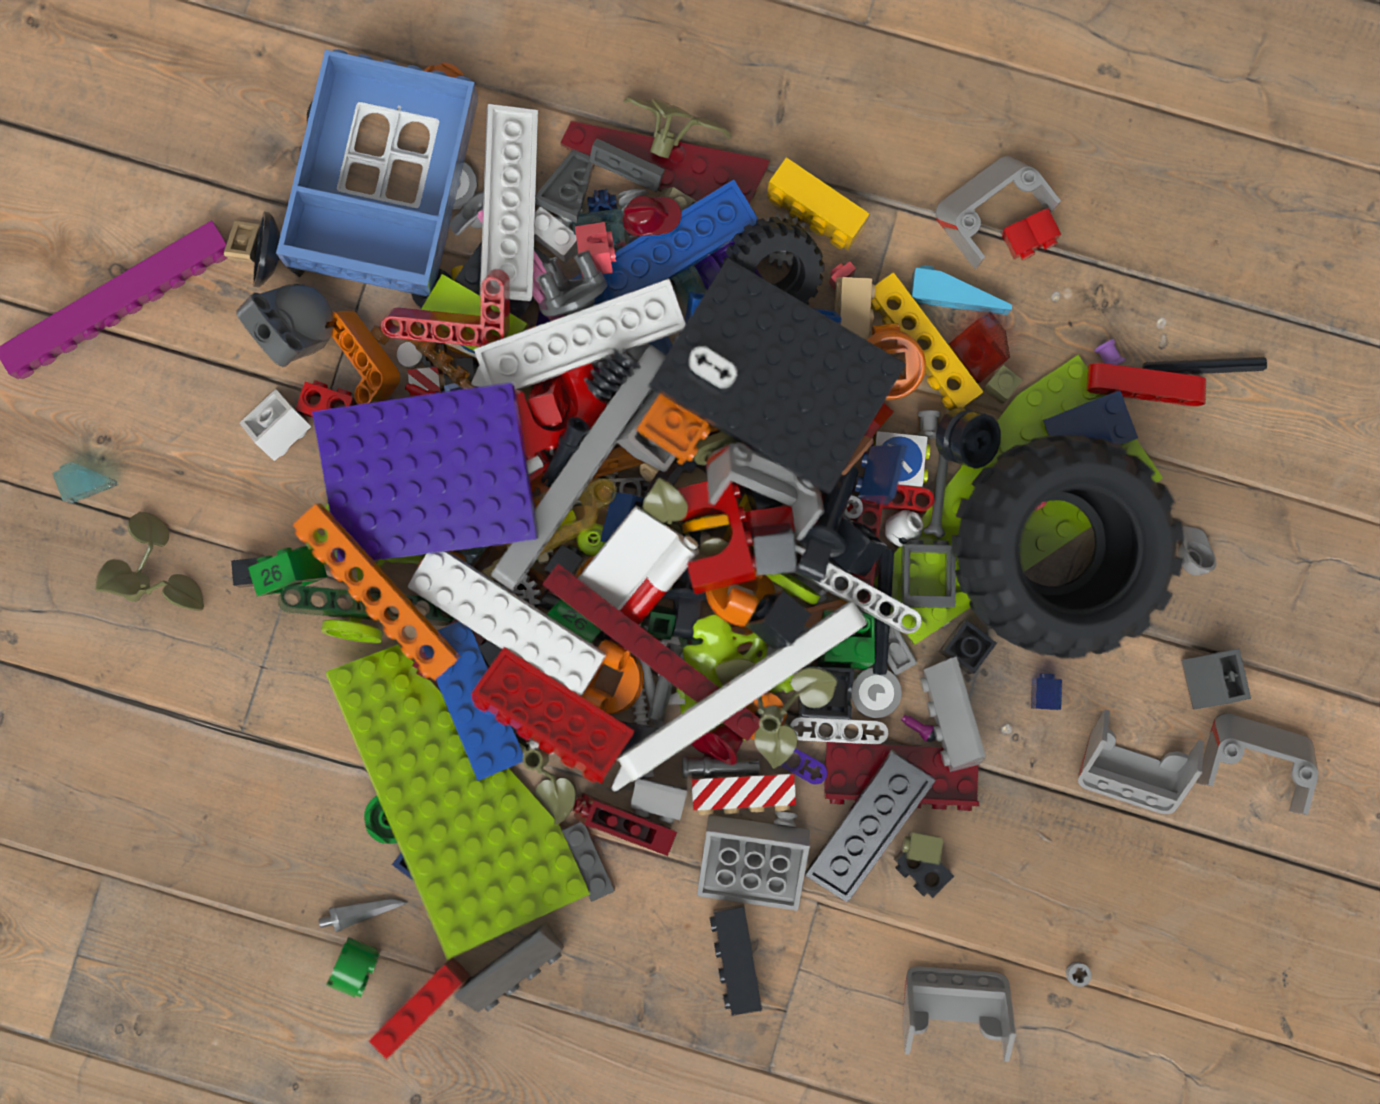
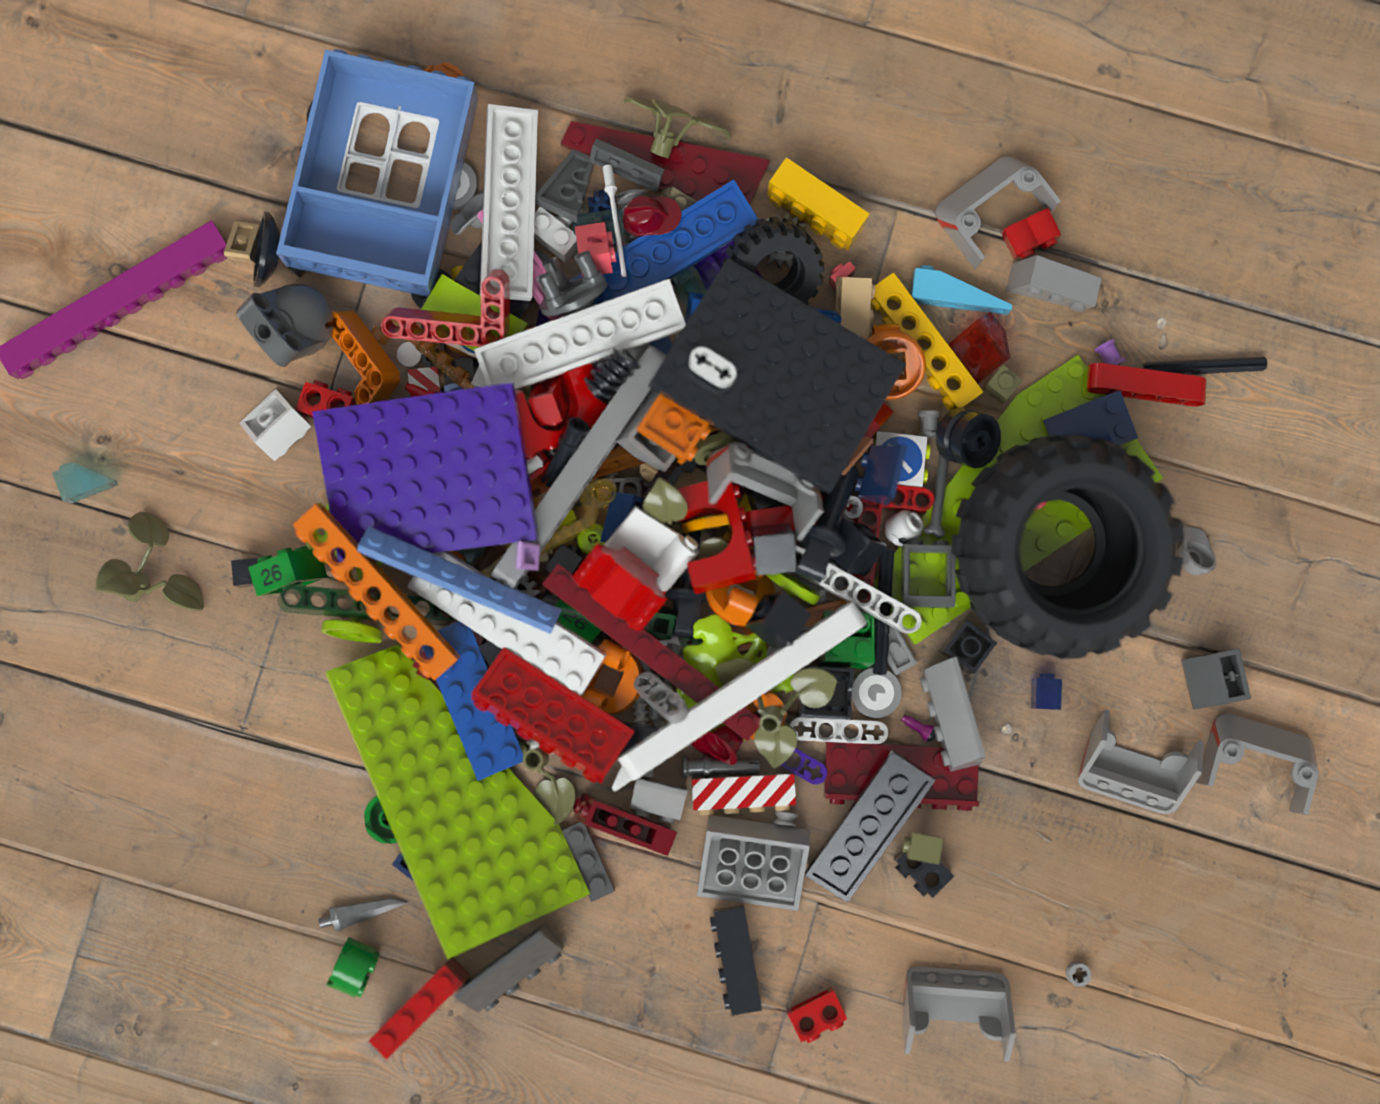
(459, 580): none -> medium blue plate
(527, 556): none -> lavender slope
(610, 189): none -> white piece
(621, 584): none -> red slope
(661, 706): none -> light grey beam
(813, 1008): none -> red brick
(1054, 283): none -> light grey wedge

